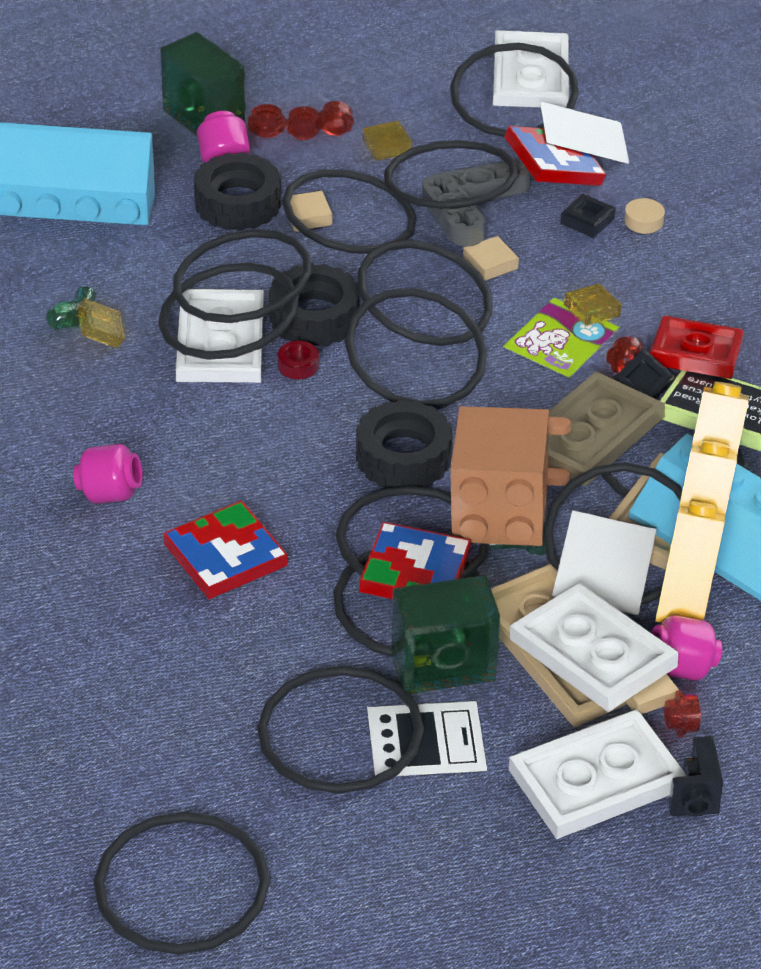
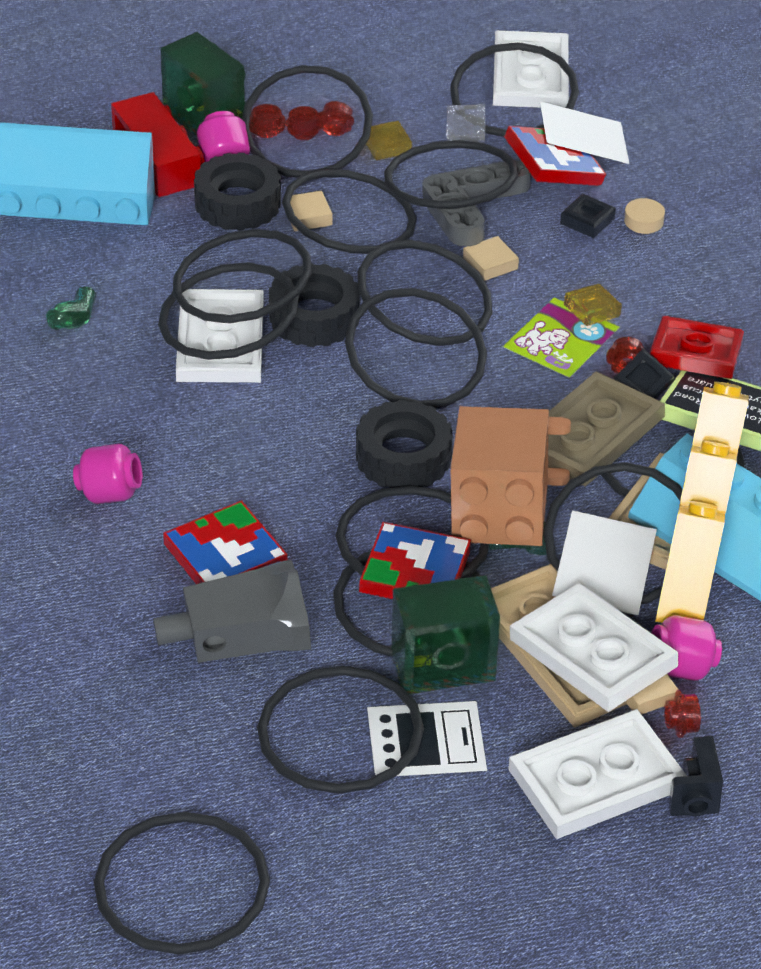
(101, 323): clear yellow tile -> none
(173, 152): none -> red brick
(241, 615): none -> dark grey piece
(298, 360): dark red tile -> none
(317, 70): none -> black piece
(466, 122): none -> clear tile

